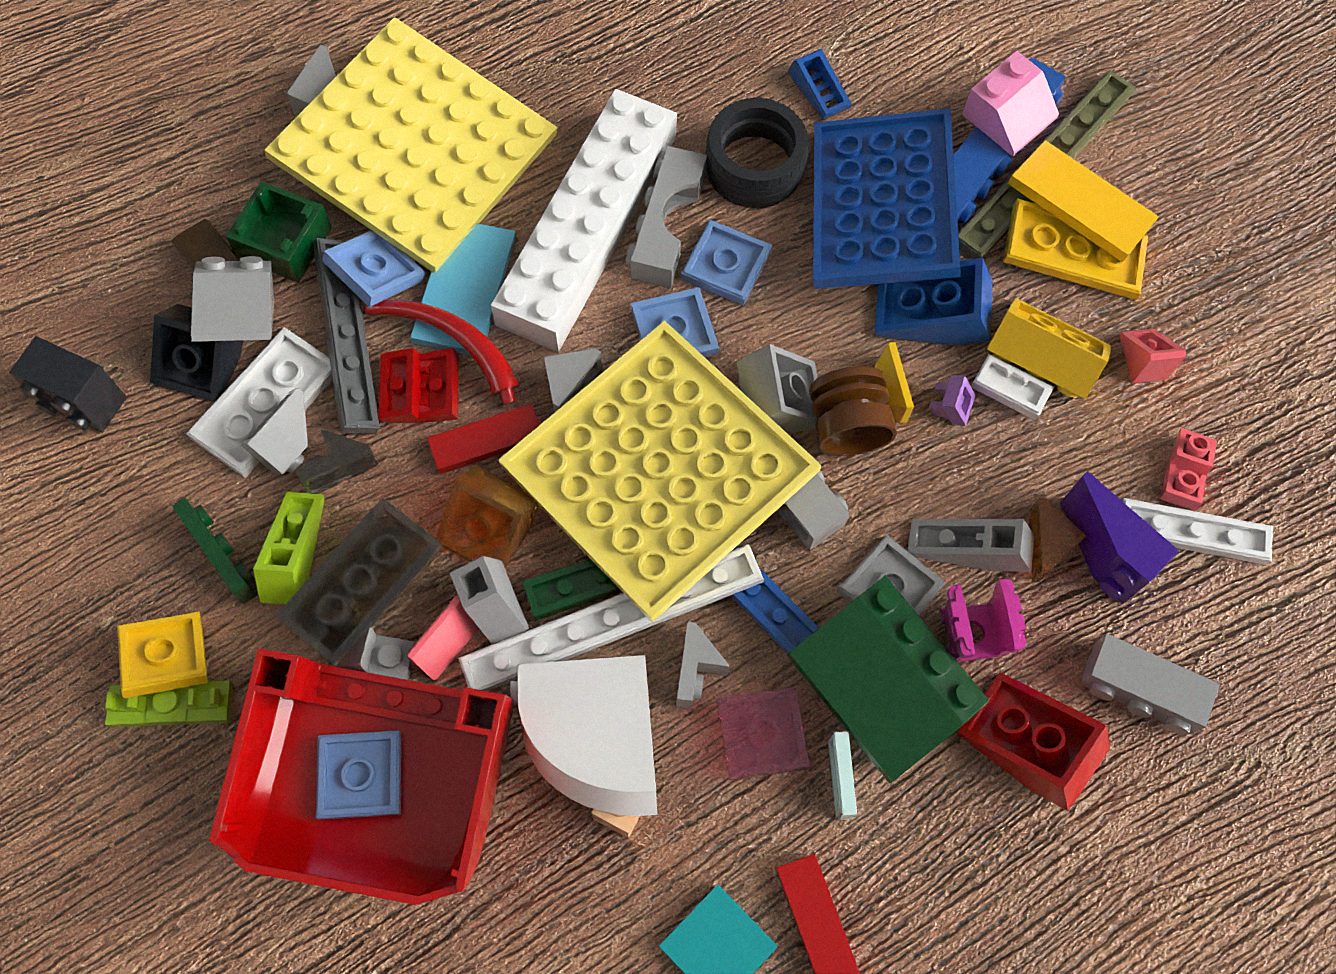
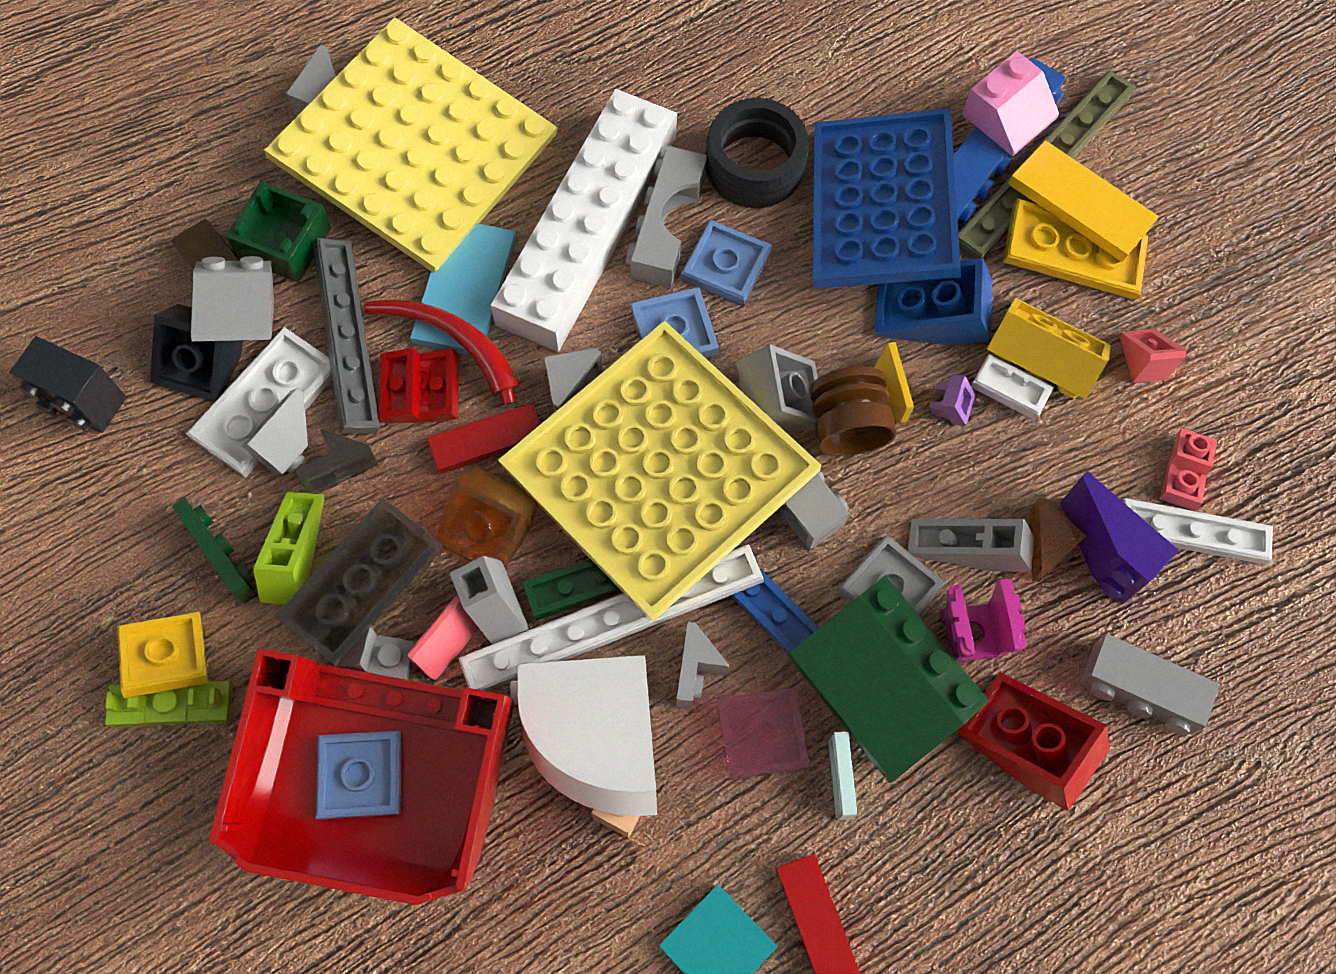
(373, 267): medium blue plate -> none
(824, 71): blue slope -> none

